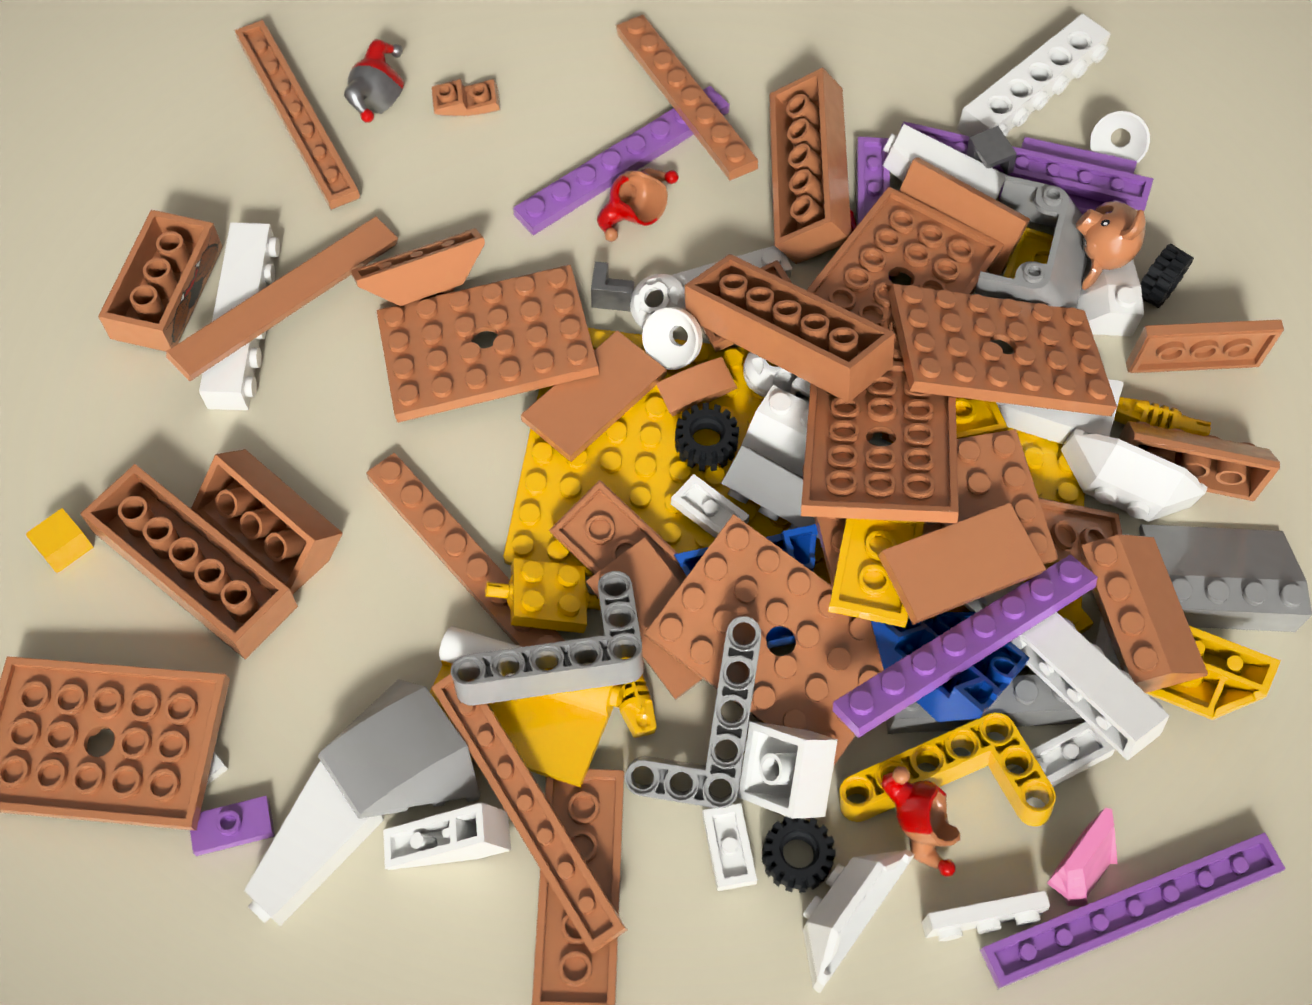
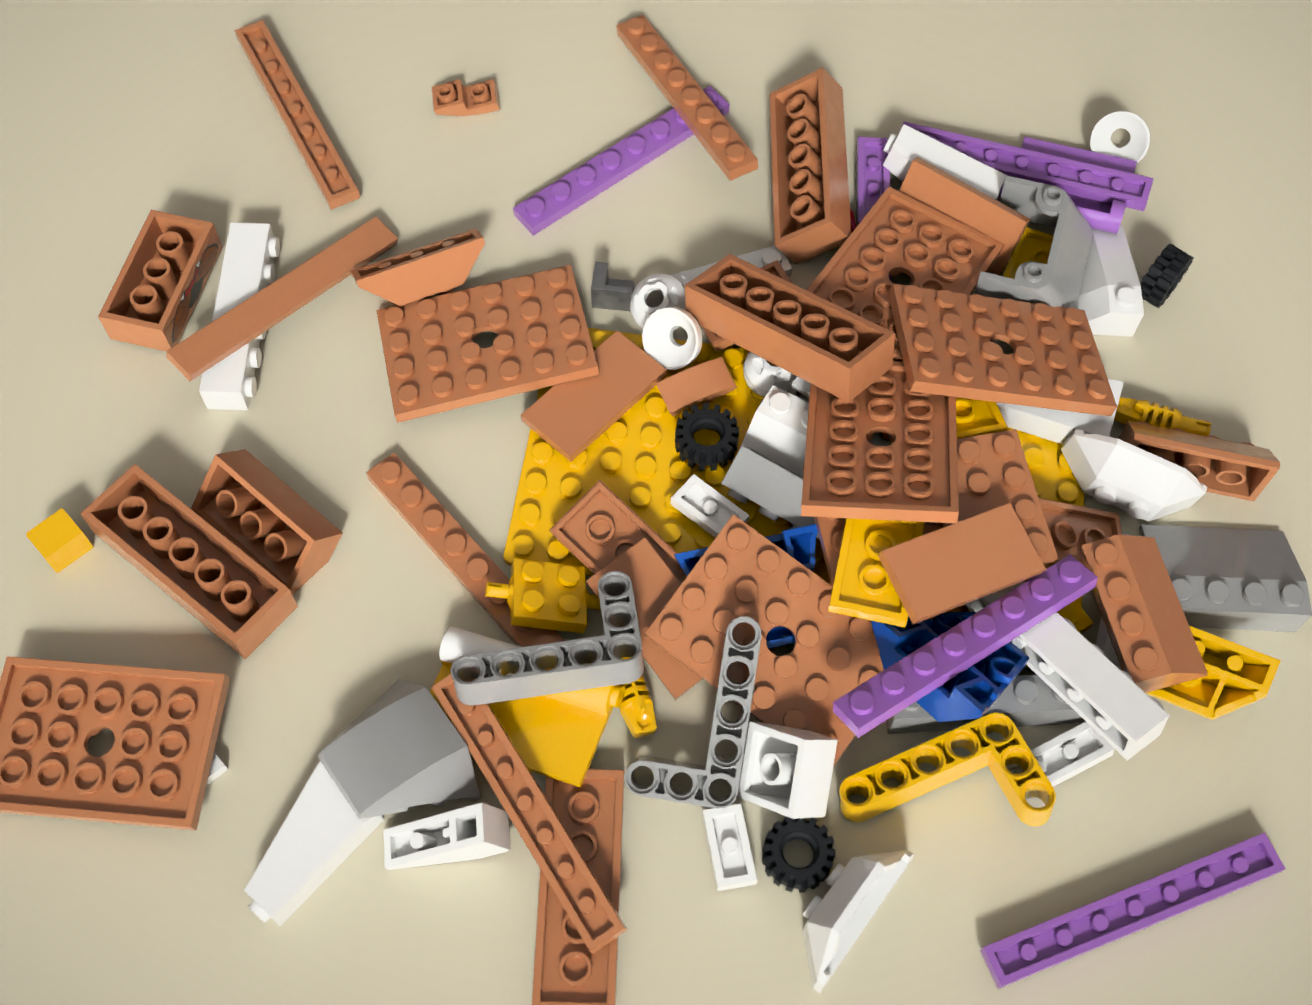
(233, 826): medium lavender plate -> none
(373, 81): flat silver piece -> none
(635, 198): nougat piece -> none
(922, 817): piece -> none
(986, 916): white plate -> none
(992, 149): flat silver panel -> none
(1036, 78): white brick -> none
(1086, 860): bright pink slope -> none
(1110, 238): nougat piece -> none
(1203, 346): nougat tile -> none

